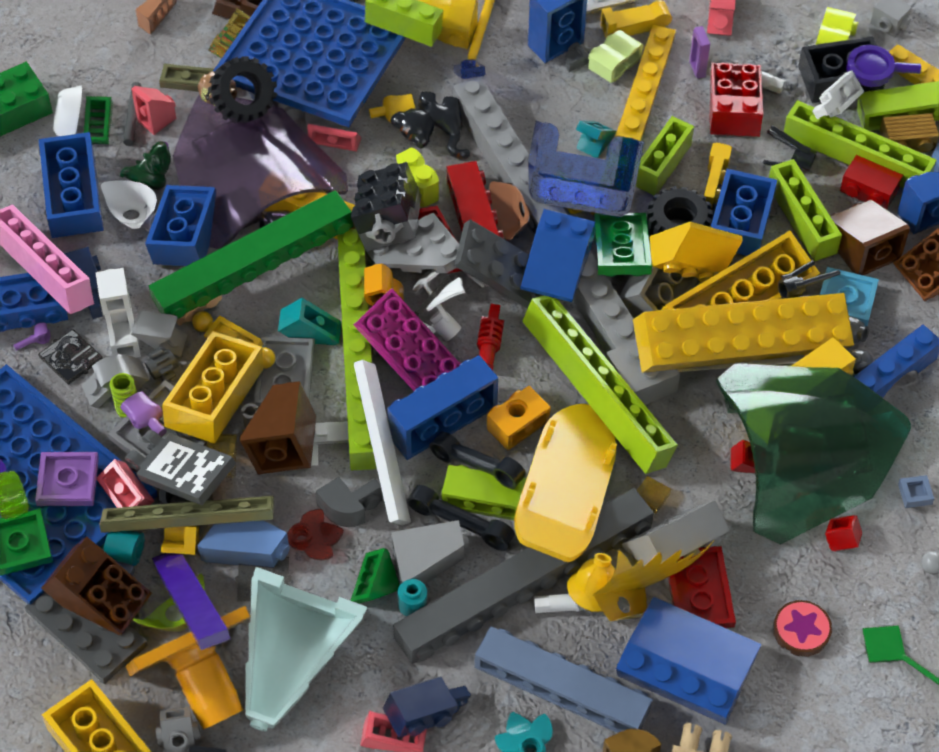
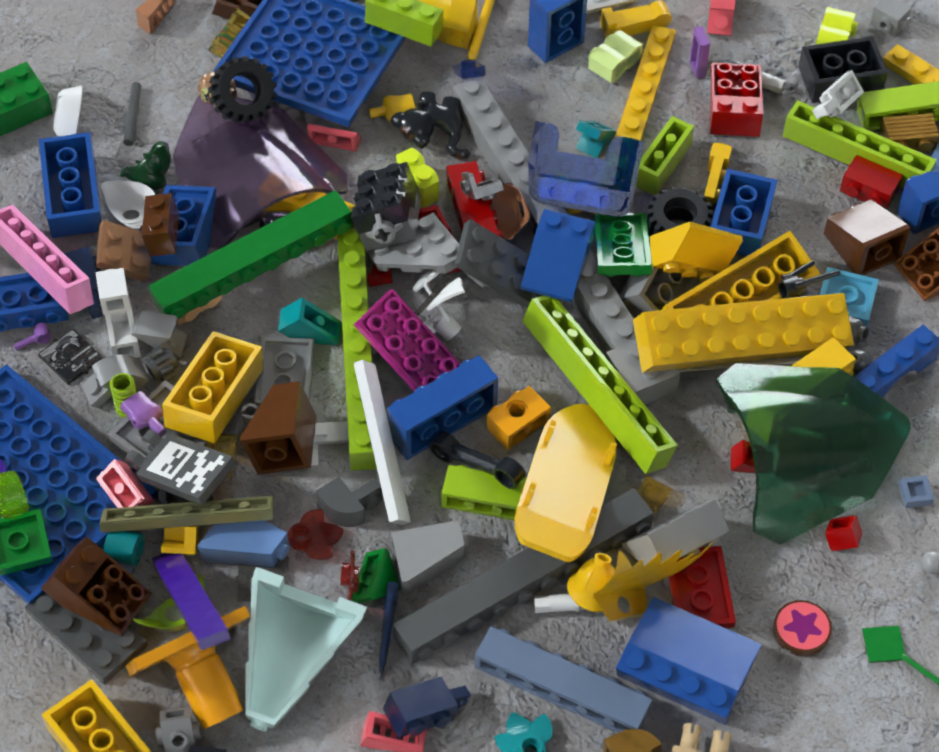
(67, 479): medium lavender plate -> none
(98, 103): green slope -> none
(123, 249): none -> medium nougat plate
(153, 108): coral slope -> none
(160, 224): none -> reddish brown brick
(182, 77): olive tile -> none
(203, 322): yellow plate -> none
(350, 576): none -> clear red plate
(378, 281): light orange brick -> none
(388, 618): none -> dark blue bar
(411, 596): teal brick -> none
(485, 190): none -> flat silver bracket
(490, 335): red hinge -> none
(494, 533): black piece -> none
(575, 57): dark grey tile -> none
(802, 155): black plant -> none
(805, 211): lime brick -> none
(876, 66): dark purple piece -> none

